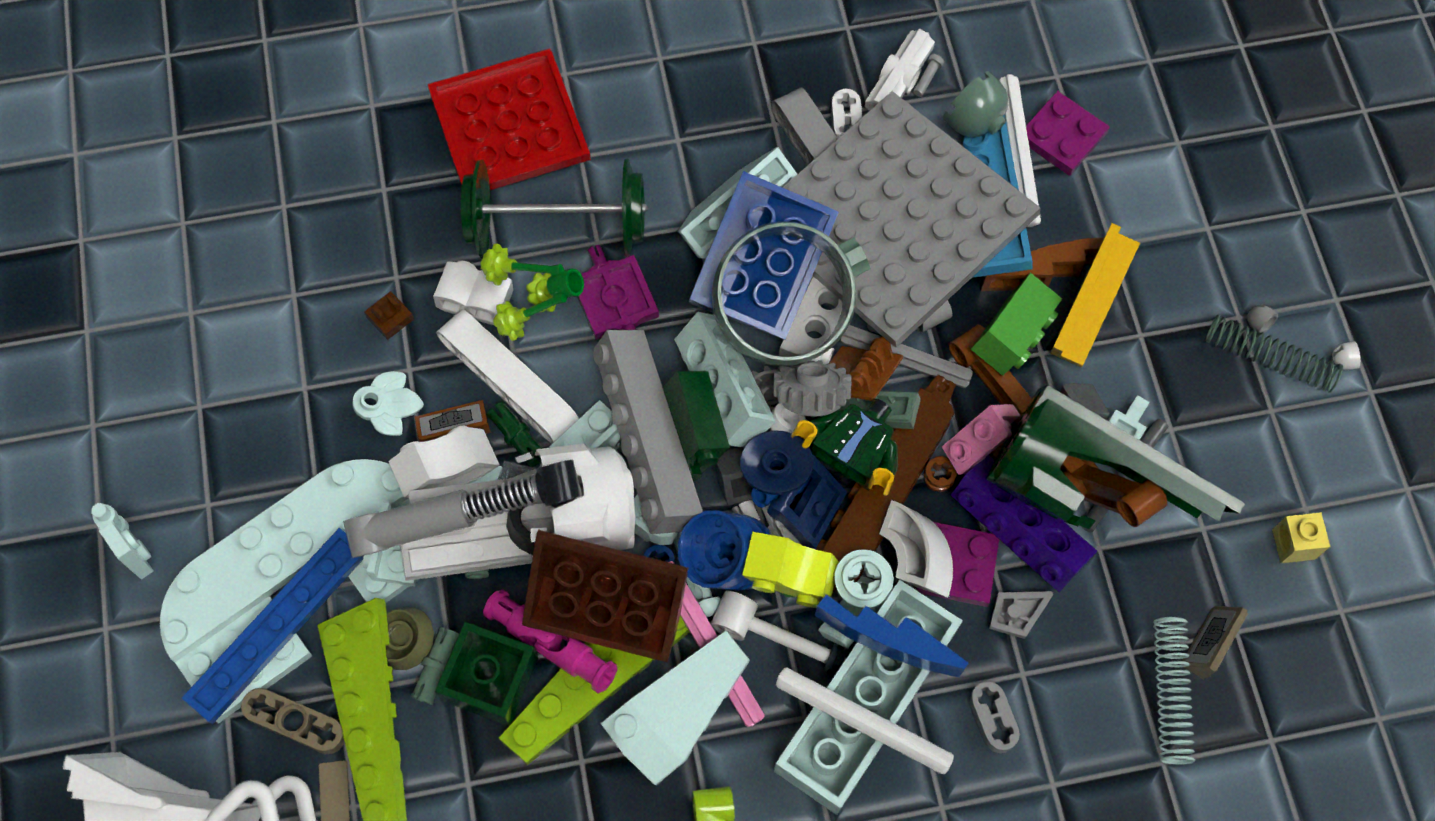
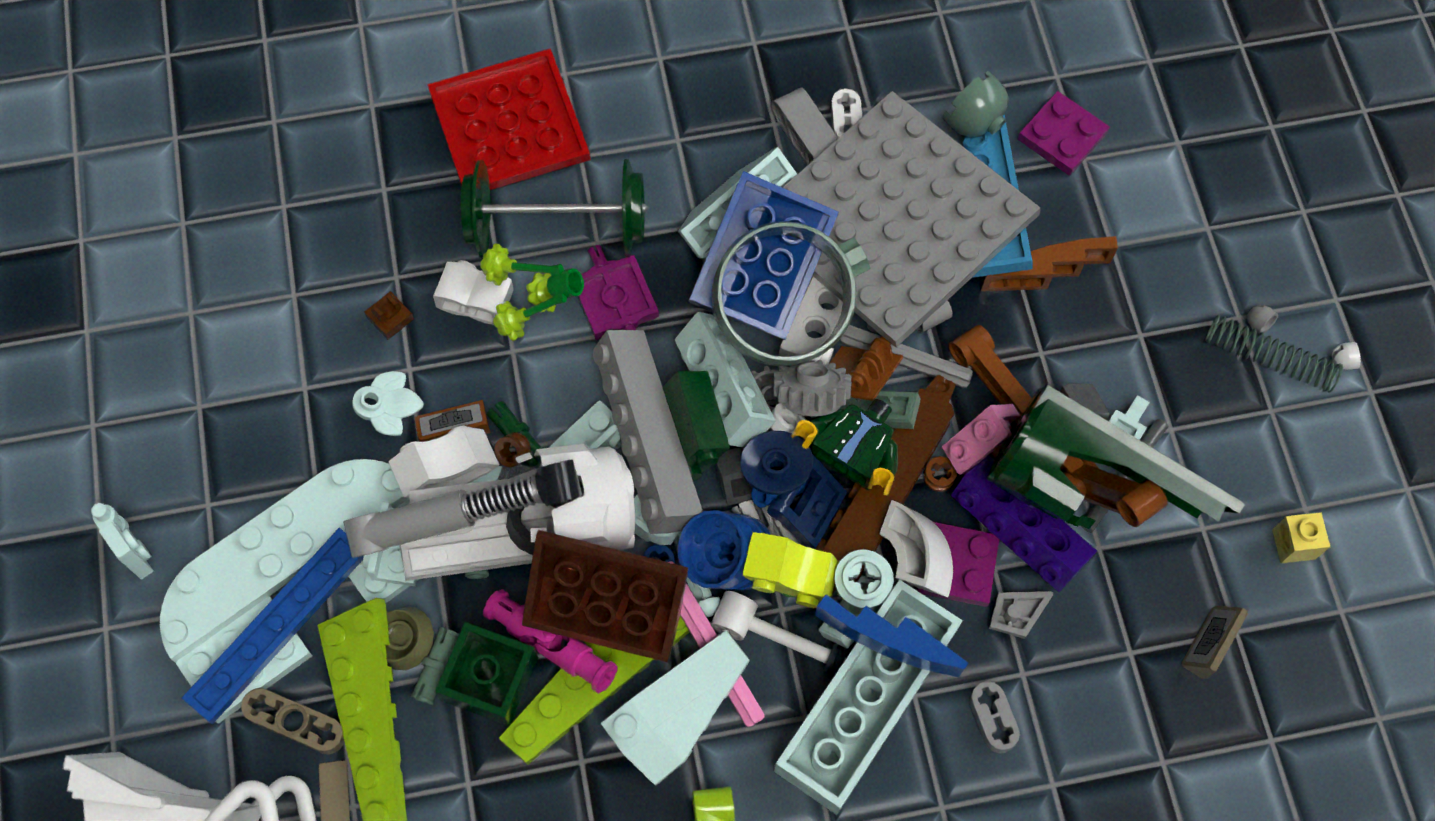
(502, 448): none -> reddish brown bush
(507, 376): white beam -> none
(865, 720): white axle -> none
(903, 68): white piece -> none
(934, 62): light grey piece -> none
(1018, 325): bright green brick -> none
(1019, 141): white axle -> none
(1095, 297): yellow fence -> none
(1173, 759): light aqua piece -> none

